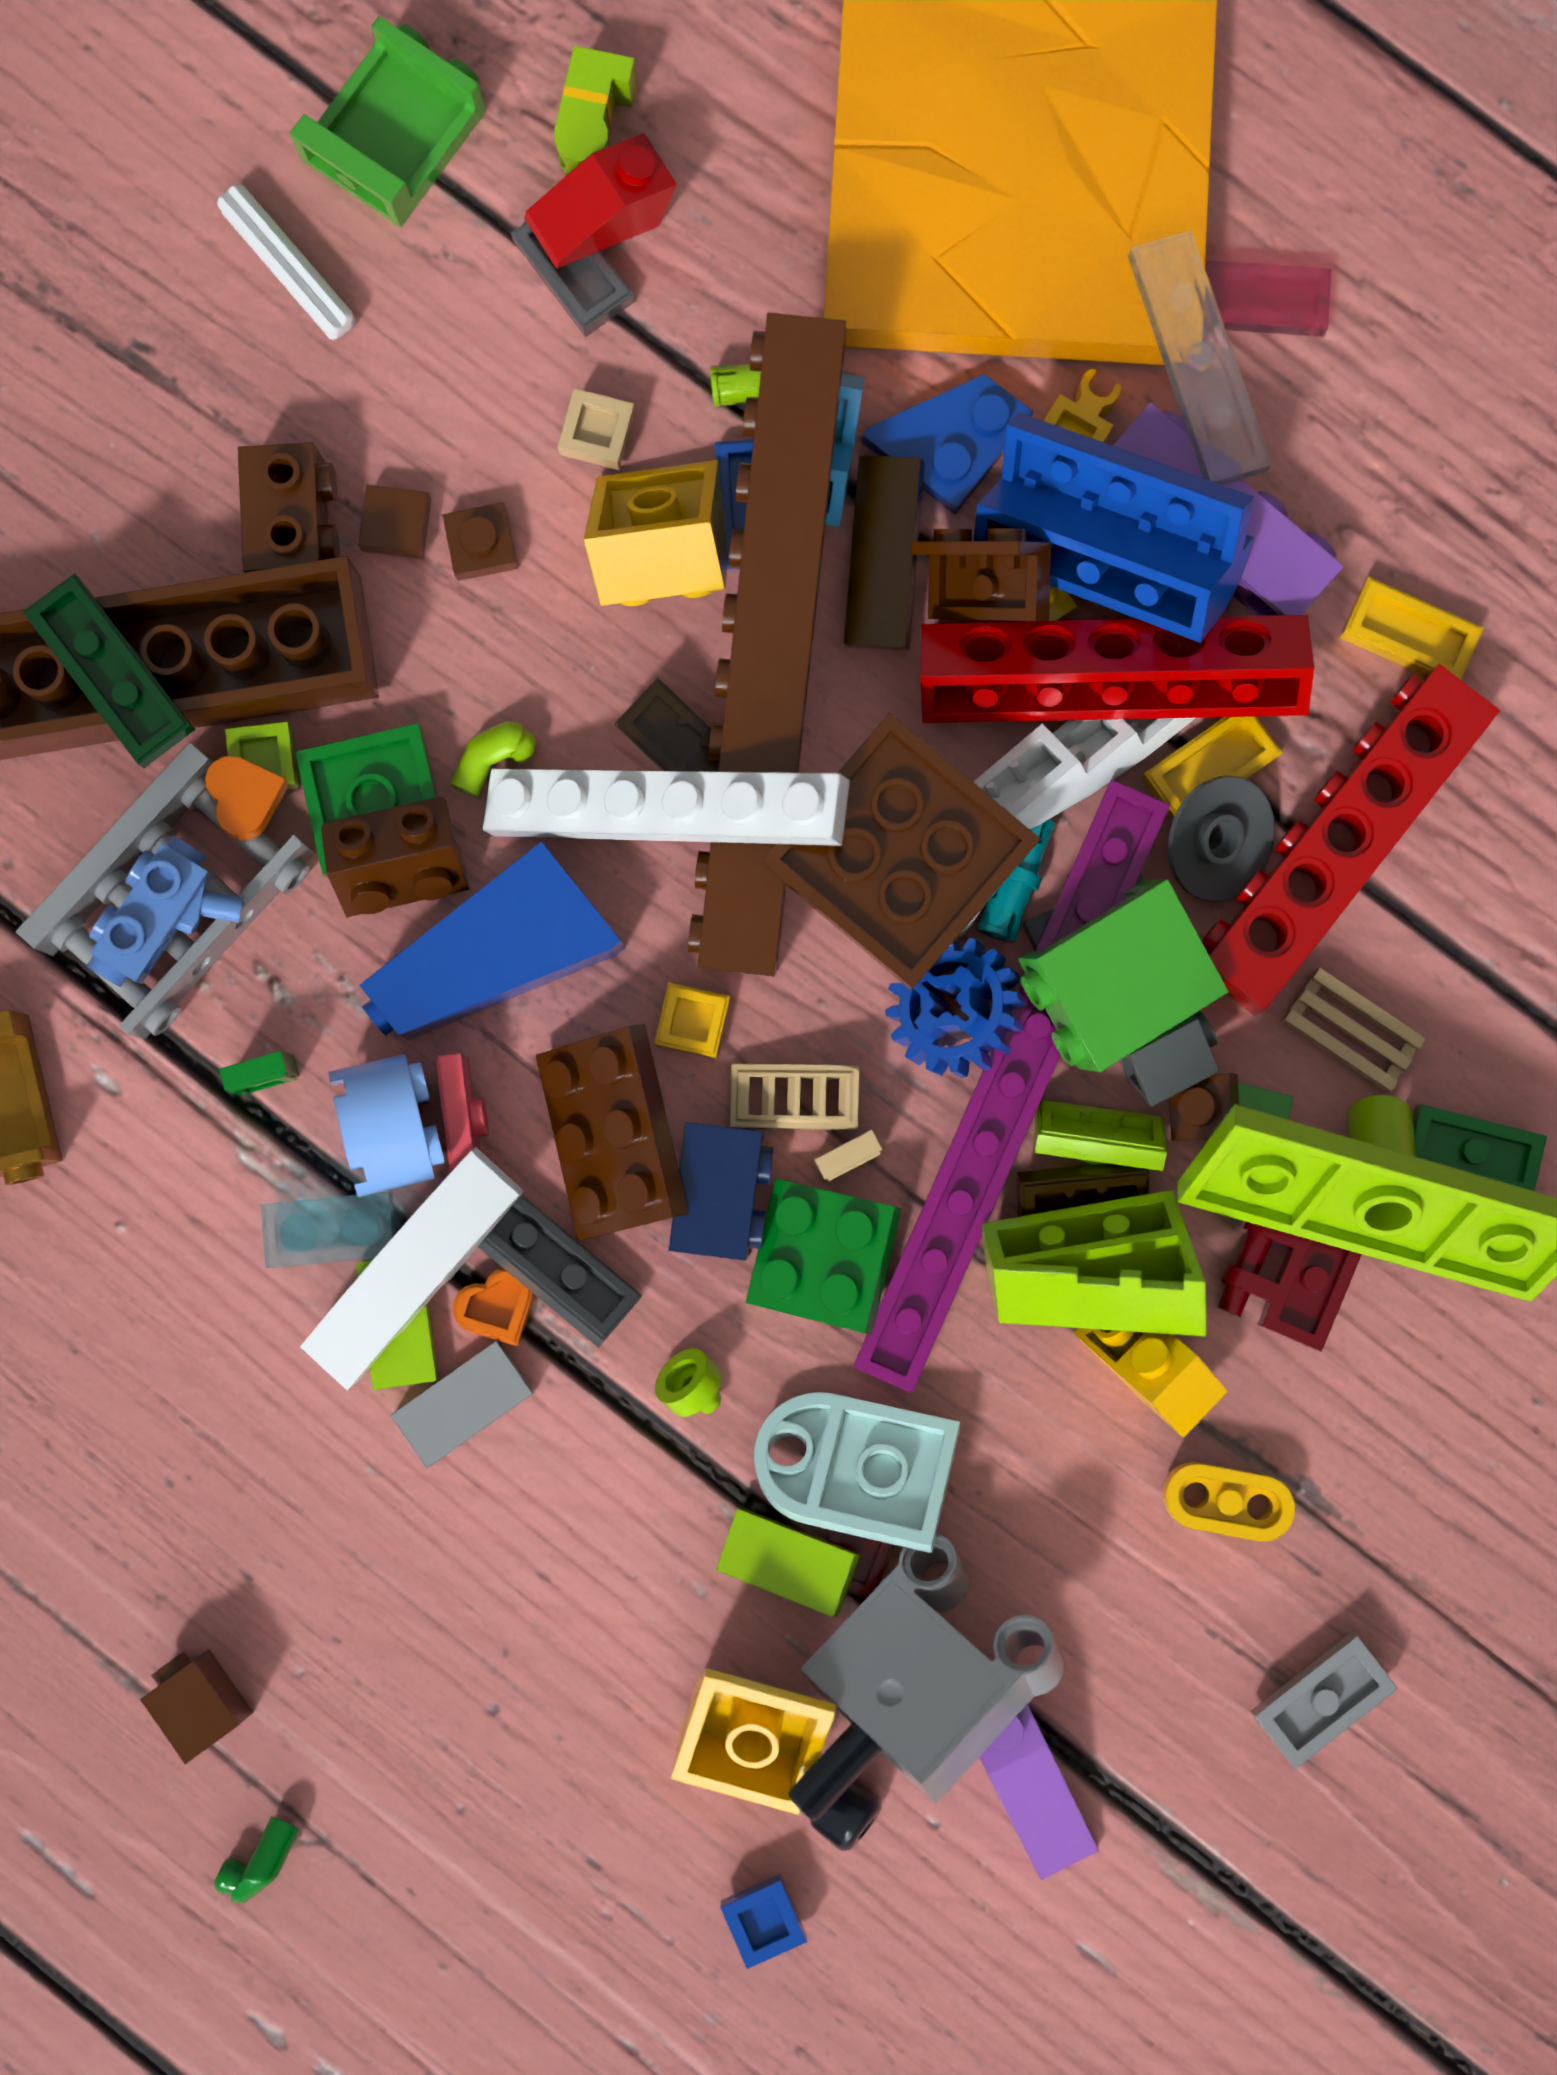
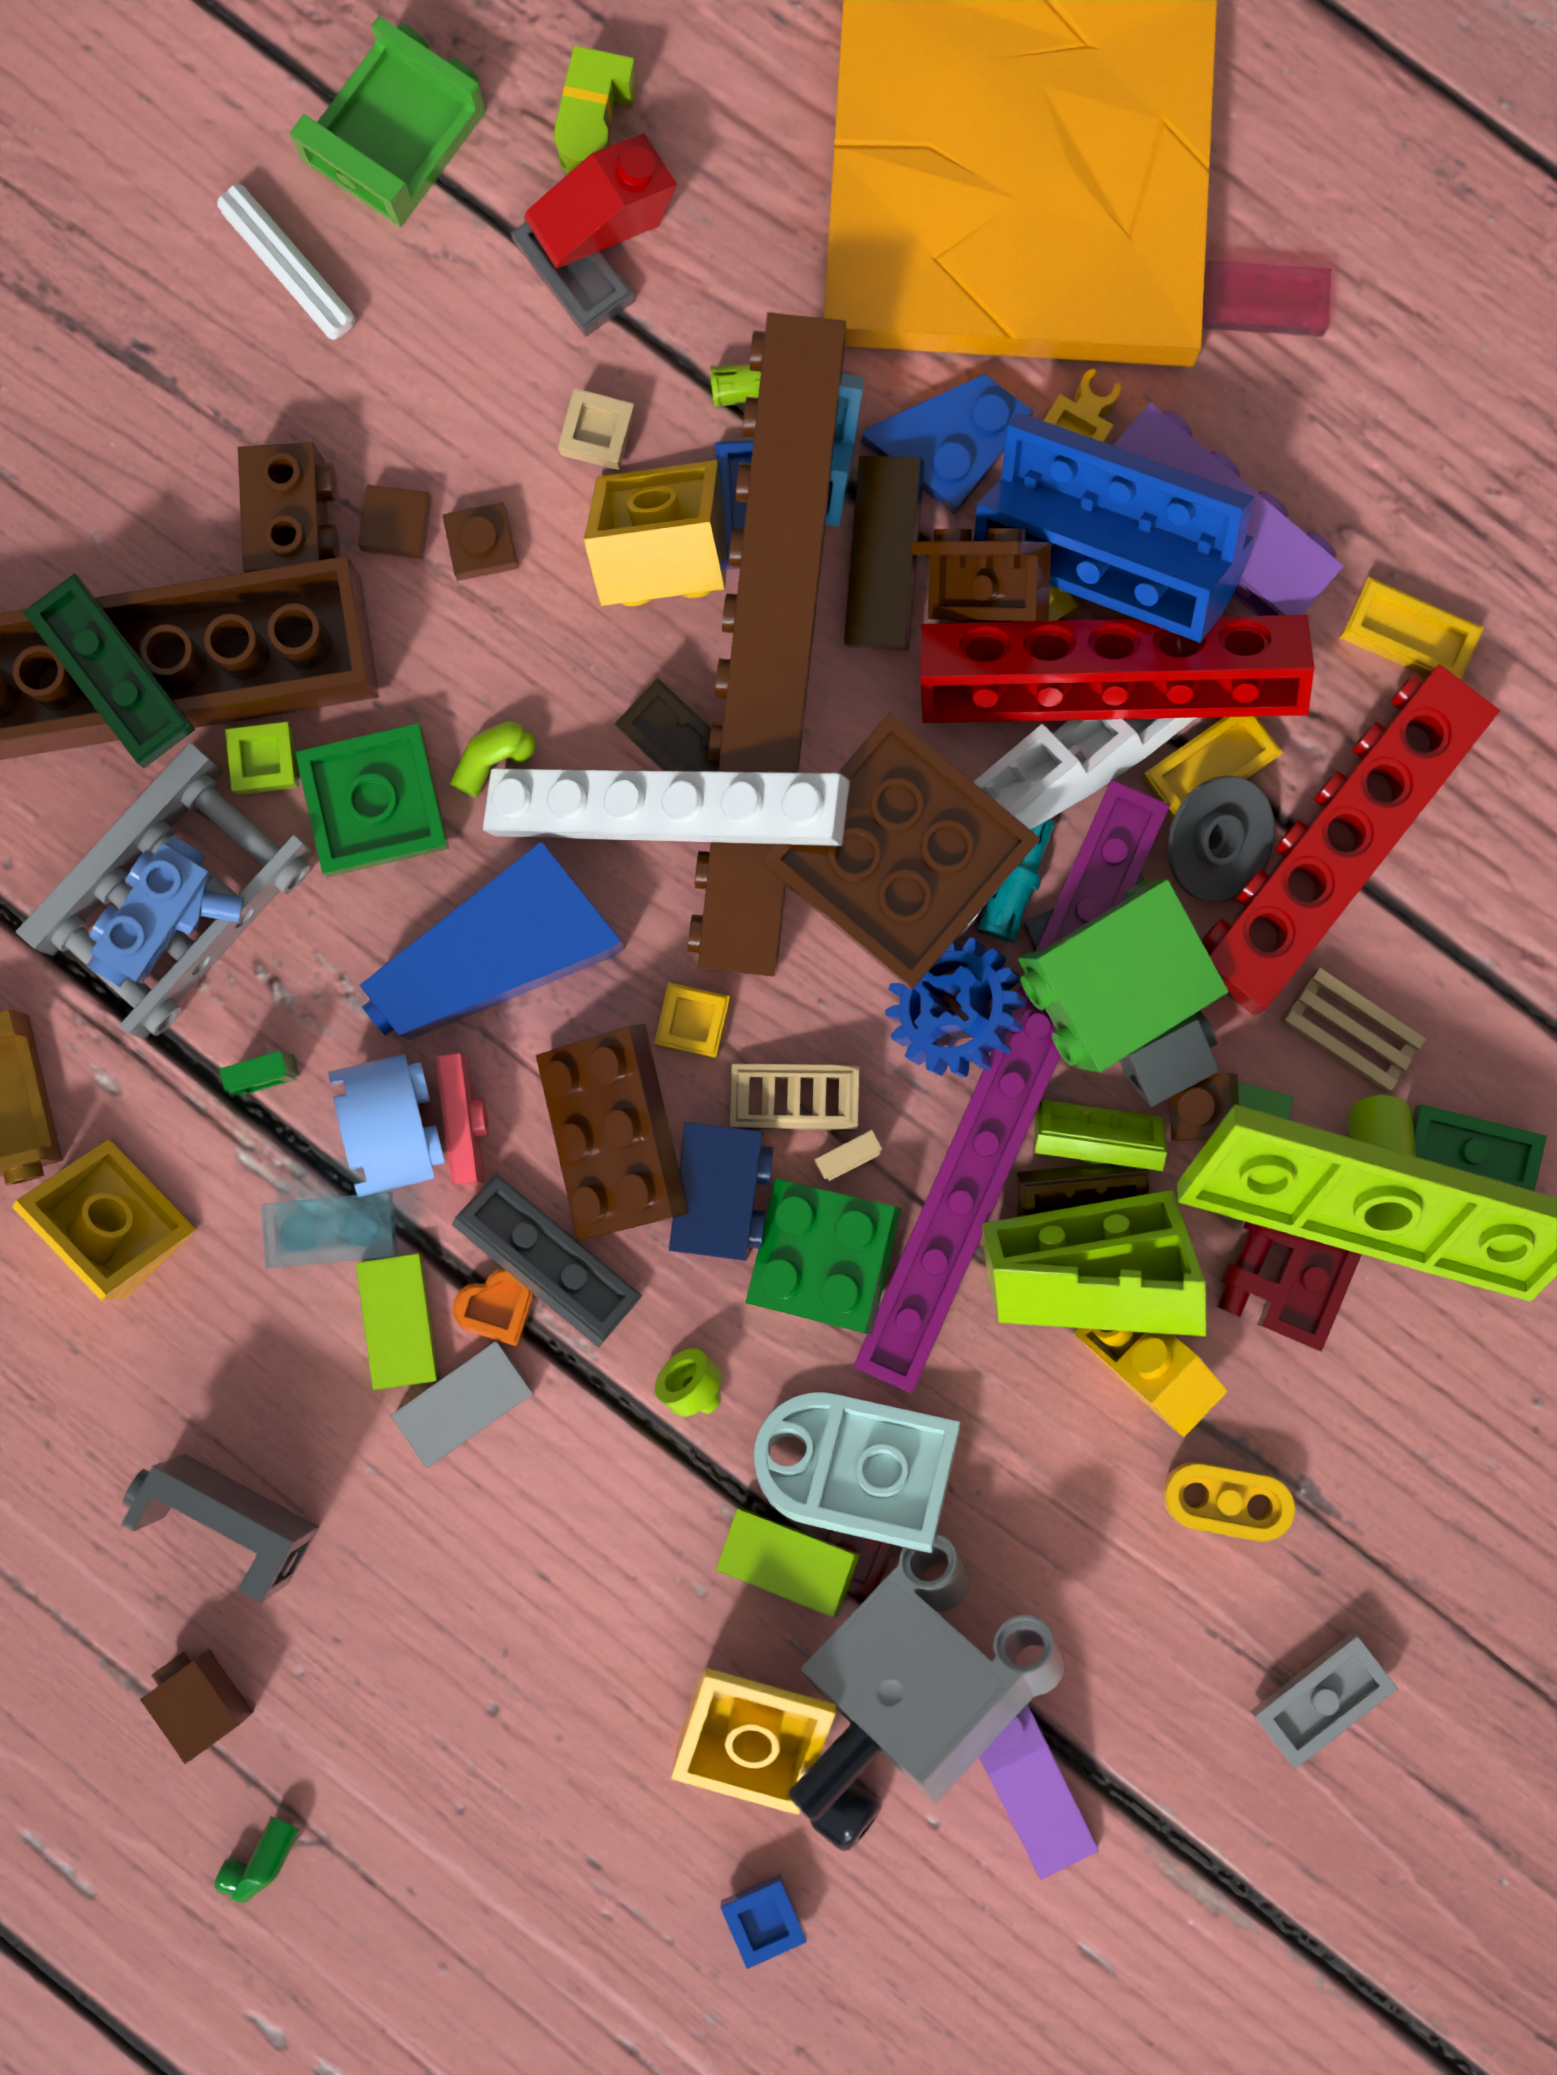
(105, 1221): none -> yellow slope
(231, 1510): none -> dark grey panel
(243, 796): orange tile -> none
(393, 857): reddish brown bracket -> none
(412, 1268): white slope -> none
(1199, 359): clear tile -> none

